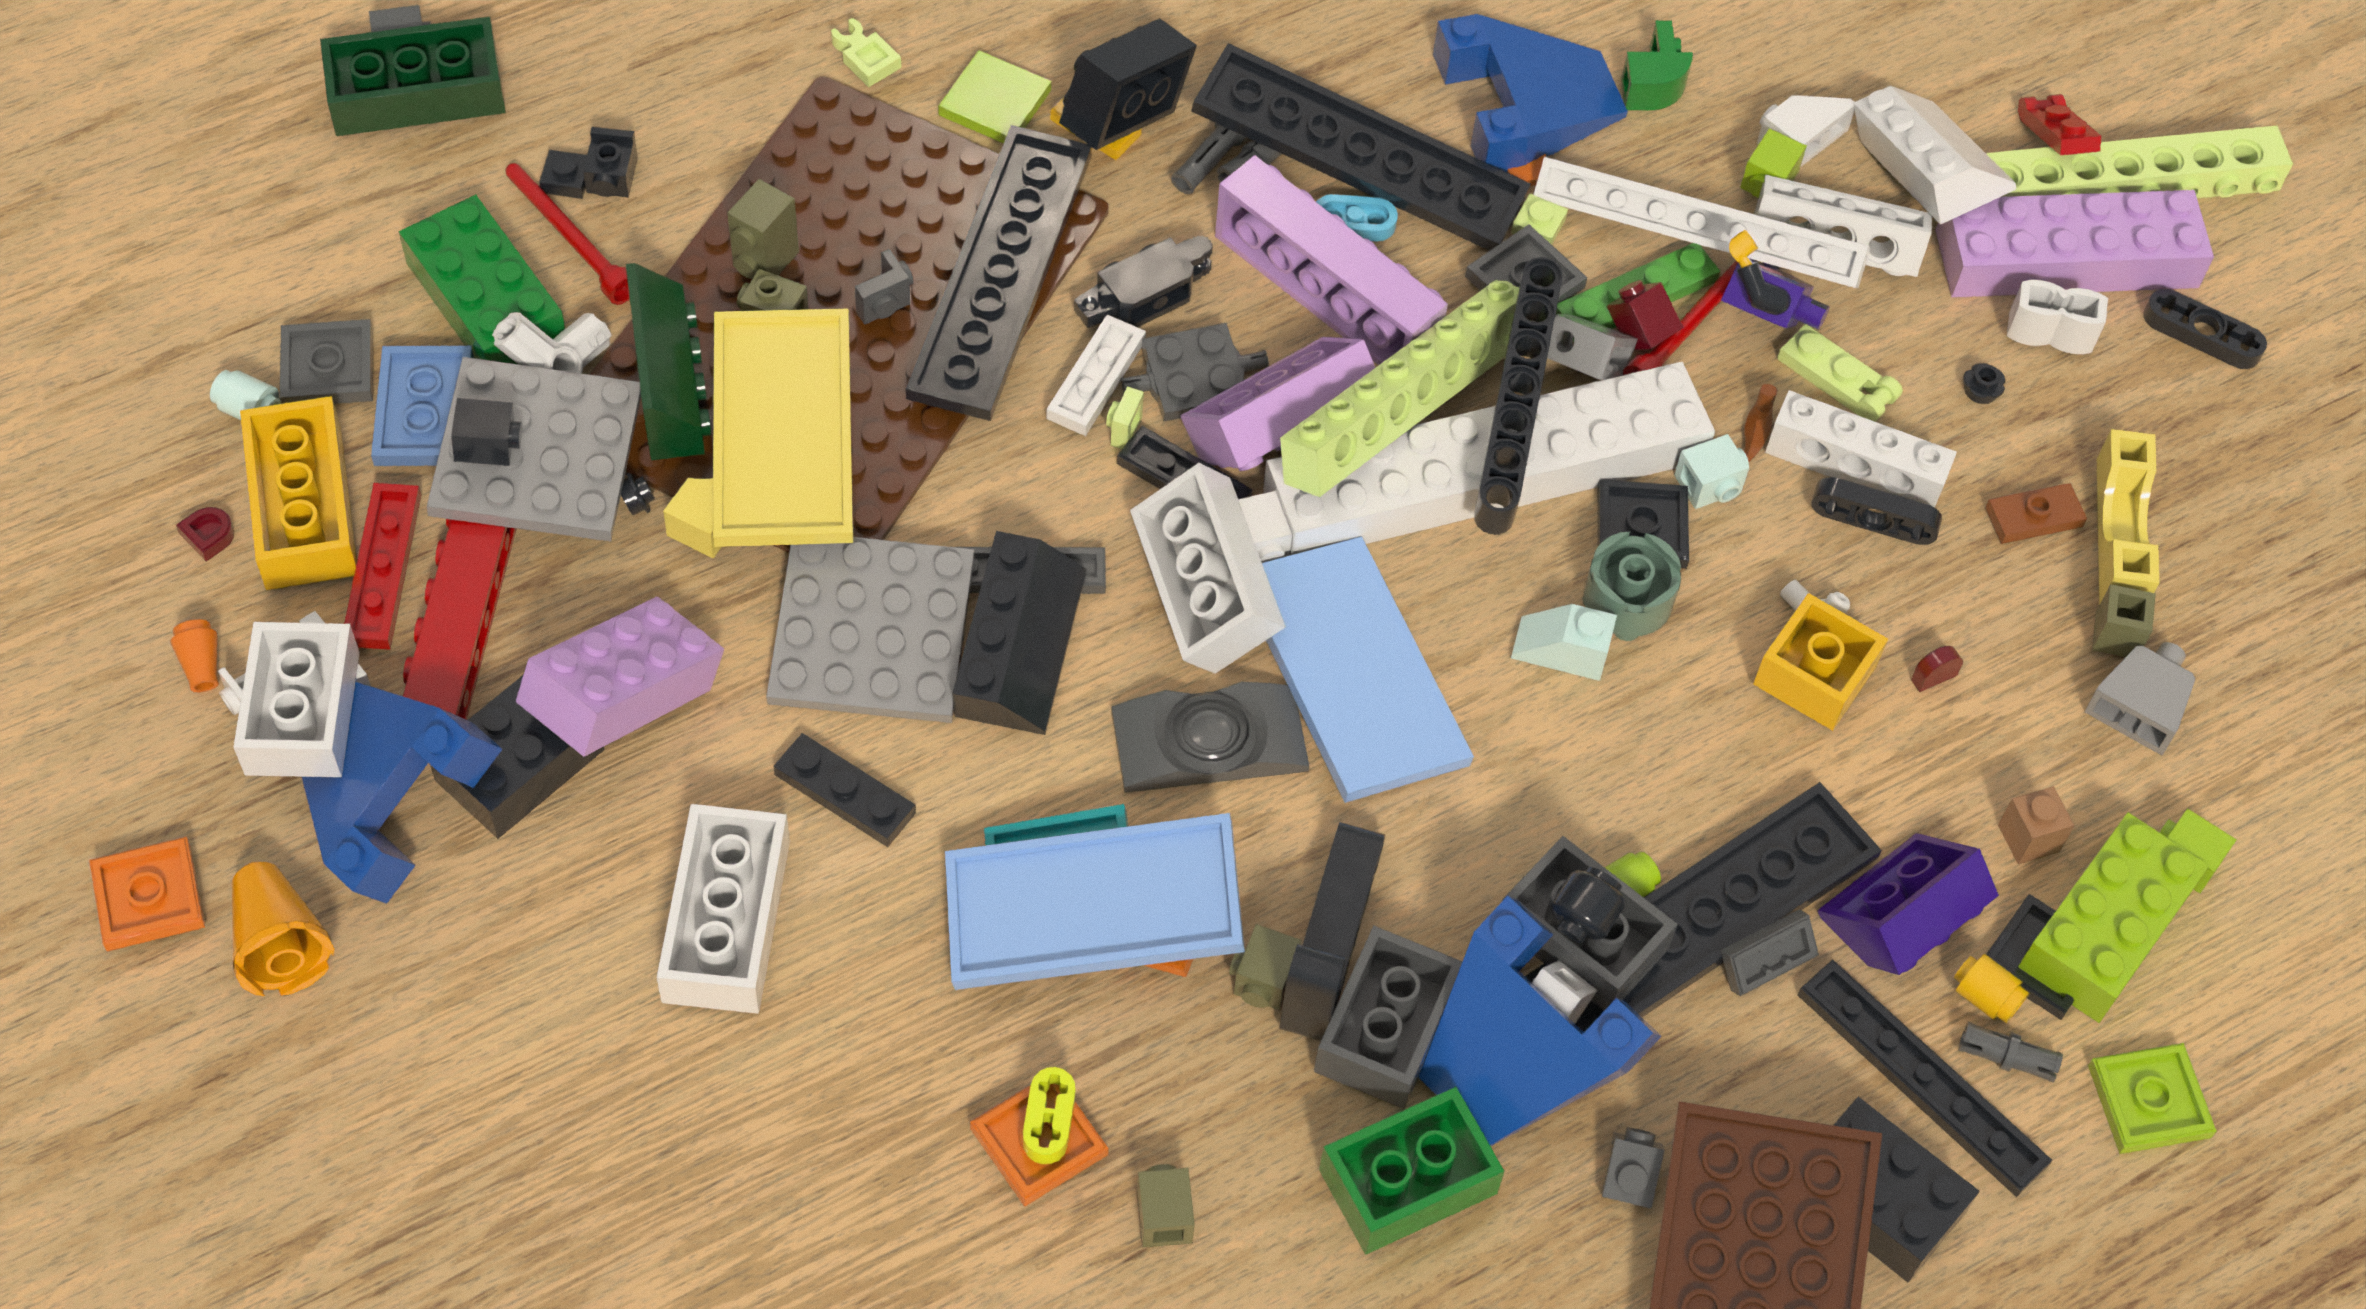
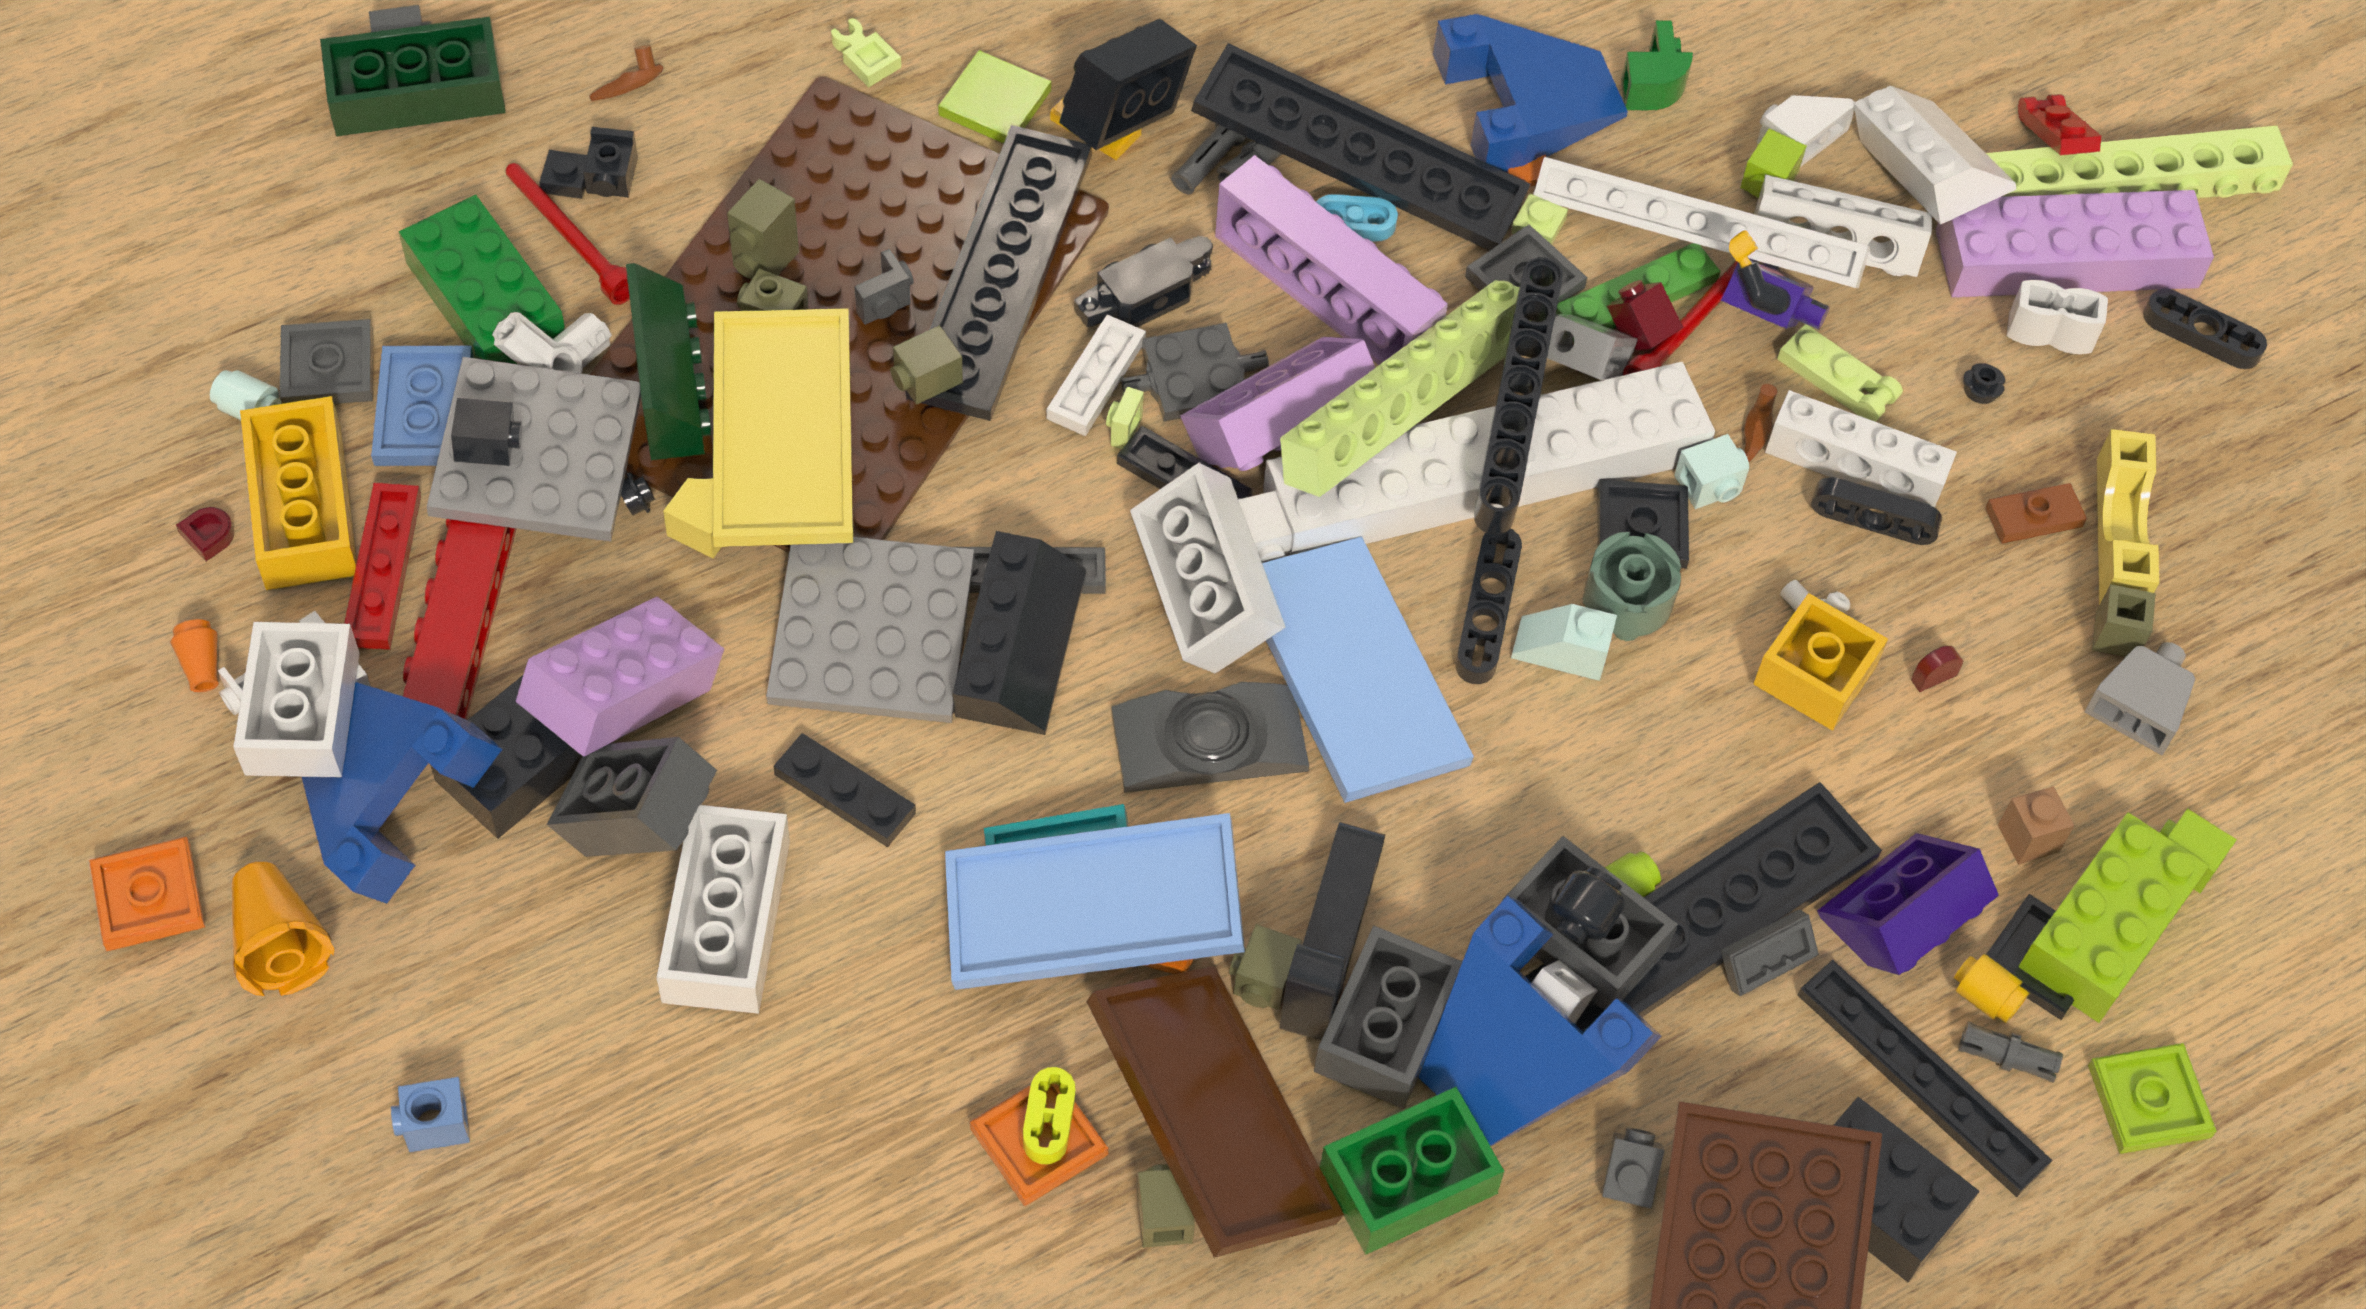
(446, 1129): none -> medium blue brick
(632, 79): none -> dark orange bar
(633, 798): none -> dark grey brick
(927, 365): none -> olive brick
(1214, 1110): none -> reddish brown tile
(1488, 604): none -> black beam

